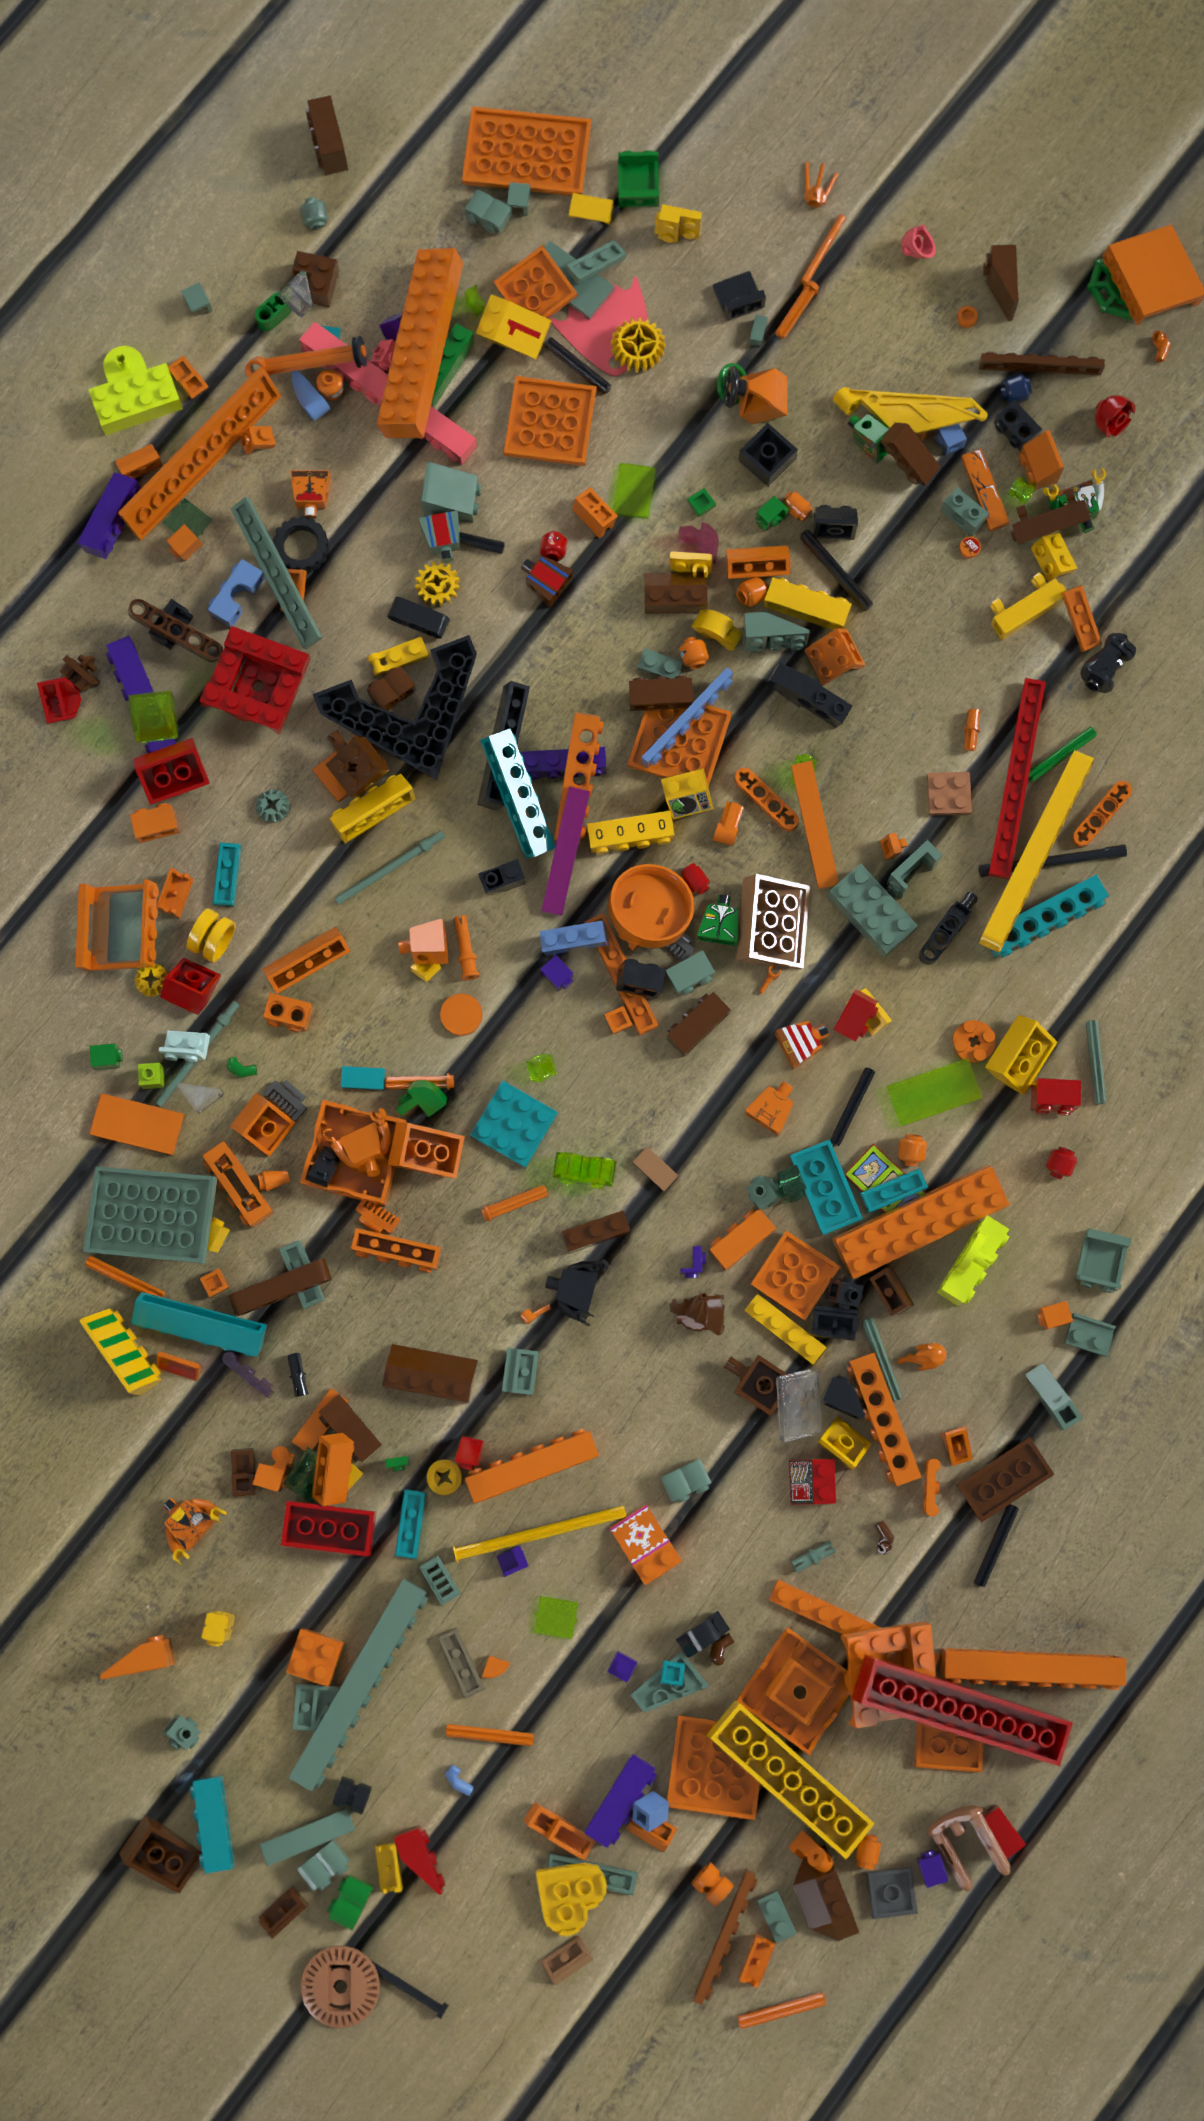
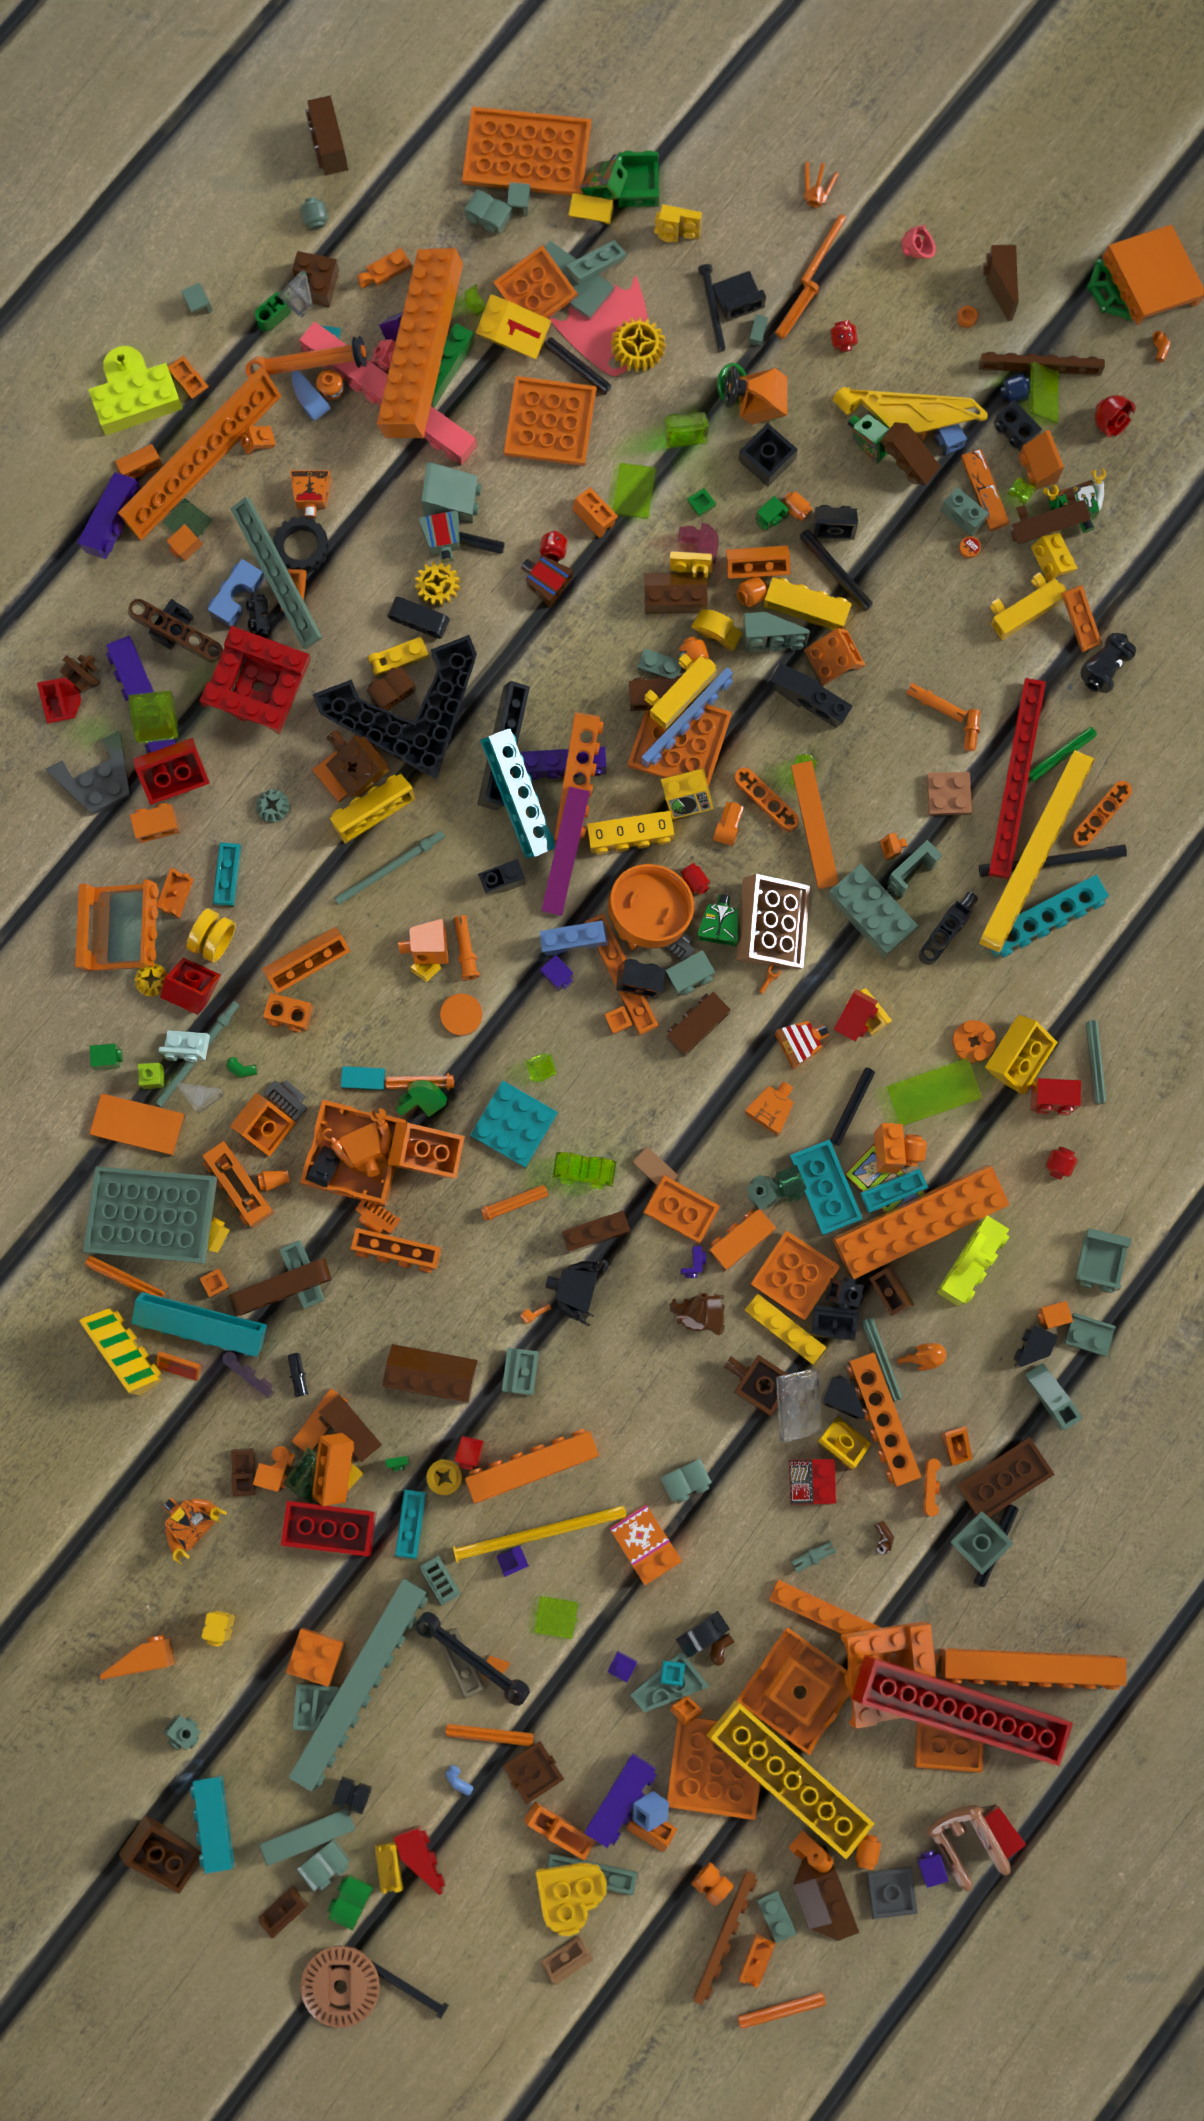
(100, 785): none -> dark grey wing
(256, 607): none -> black hinge
(385, 269): none -> orange plate
(434, 1630): none -> black piece
(533, 1772): none -> reddish brown plate
(606, 179): none -> green torso
(681, 1209): none -> orange tile
(683, 692): none -> yellow brick
(685, 429): none -> clear neon green slope
(686, 1710): none -> orange tile
(705, 271): none -> black bar
(844, 336): none -> red head
(889, 1148): none -> orange brick
(936, 702): none -> orange pin
(982, 1542): none -> sand green slope
(1036, 1346): none -> black slope
(1044, 392): none -> clear neon green piece

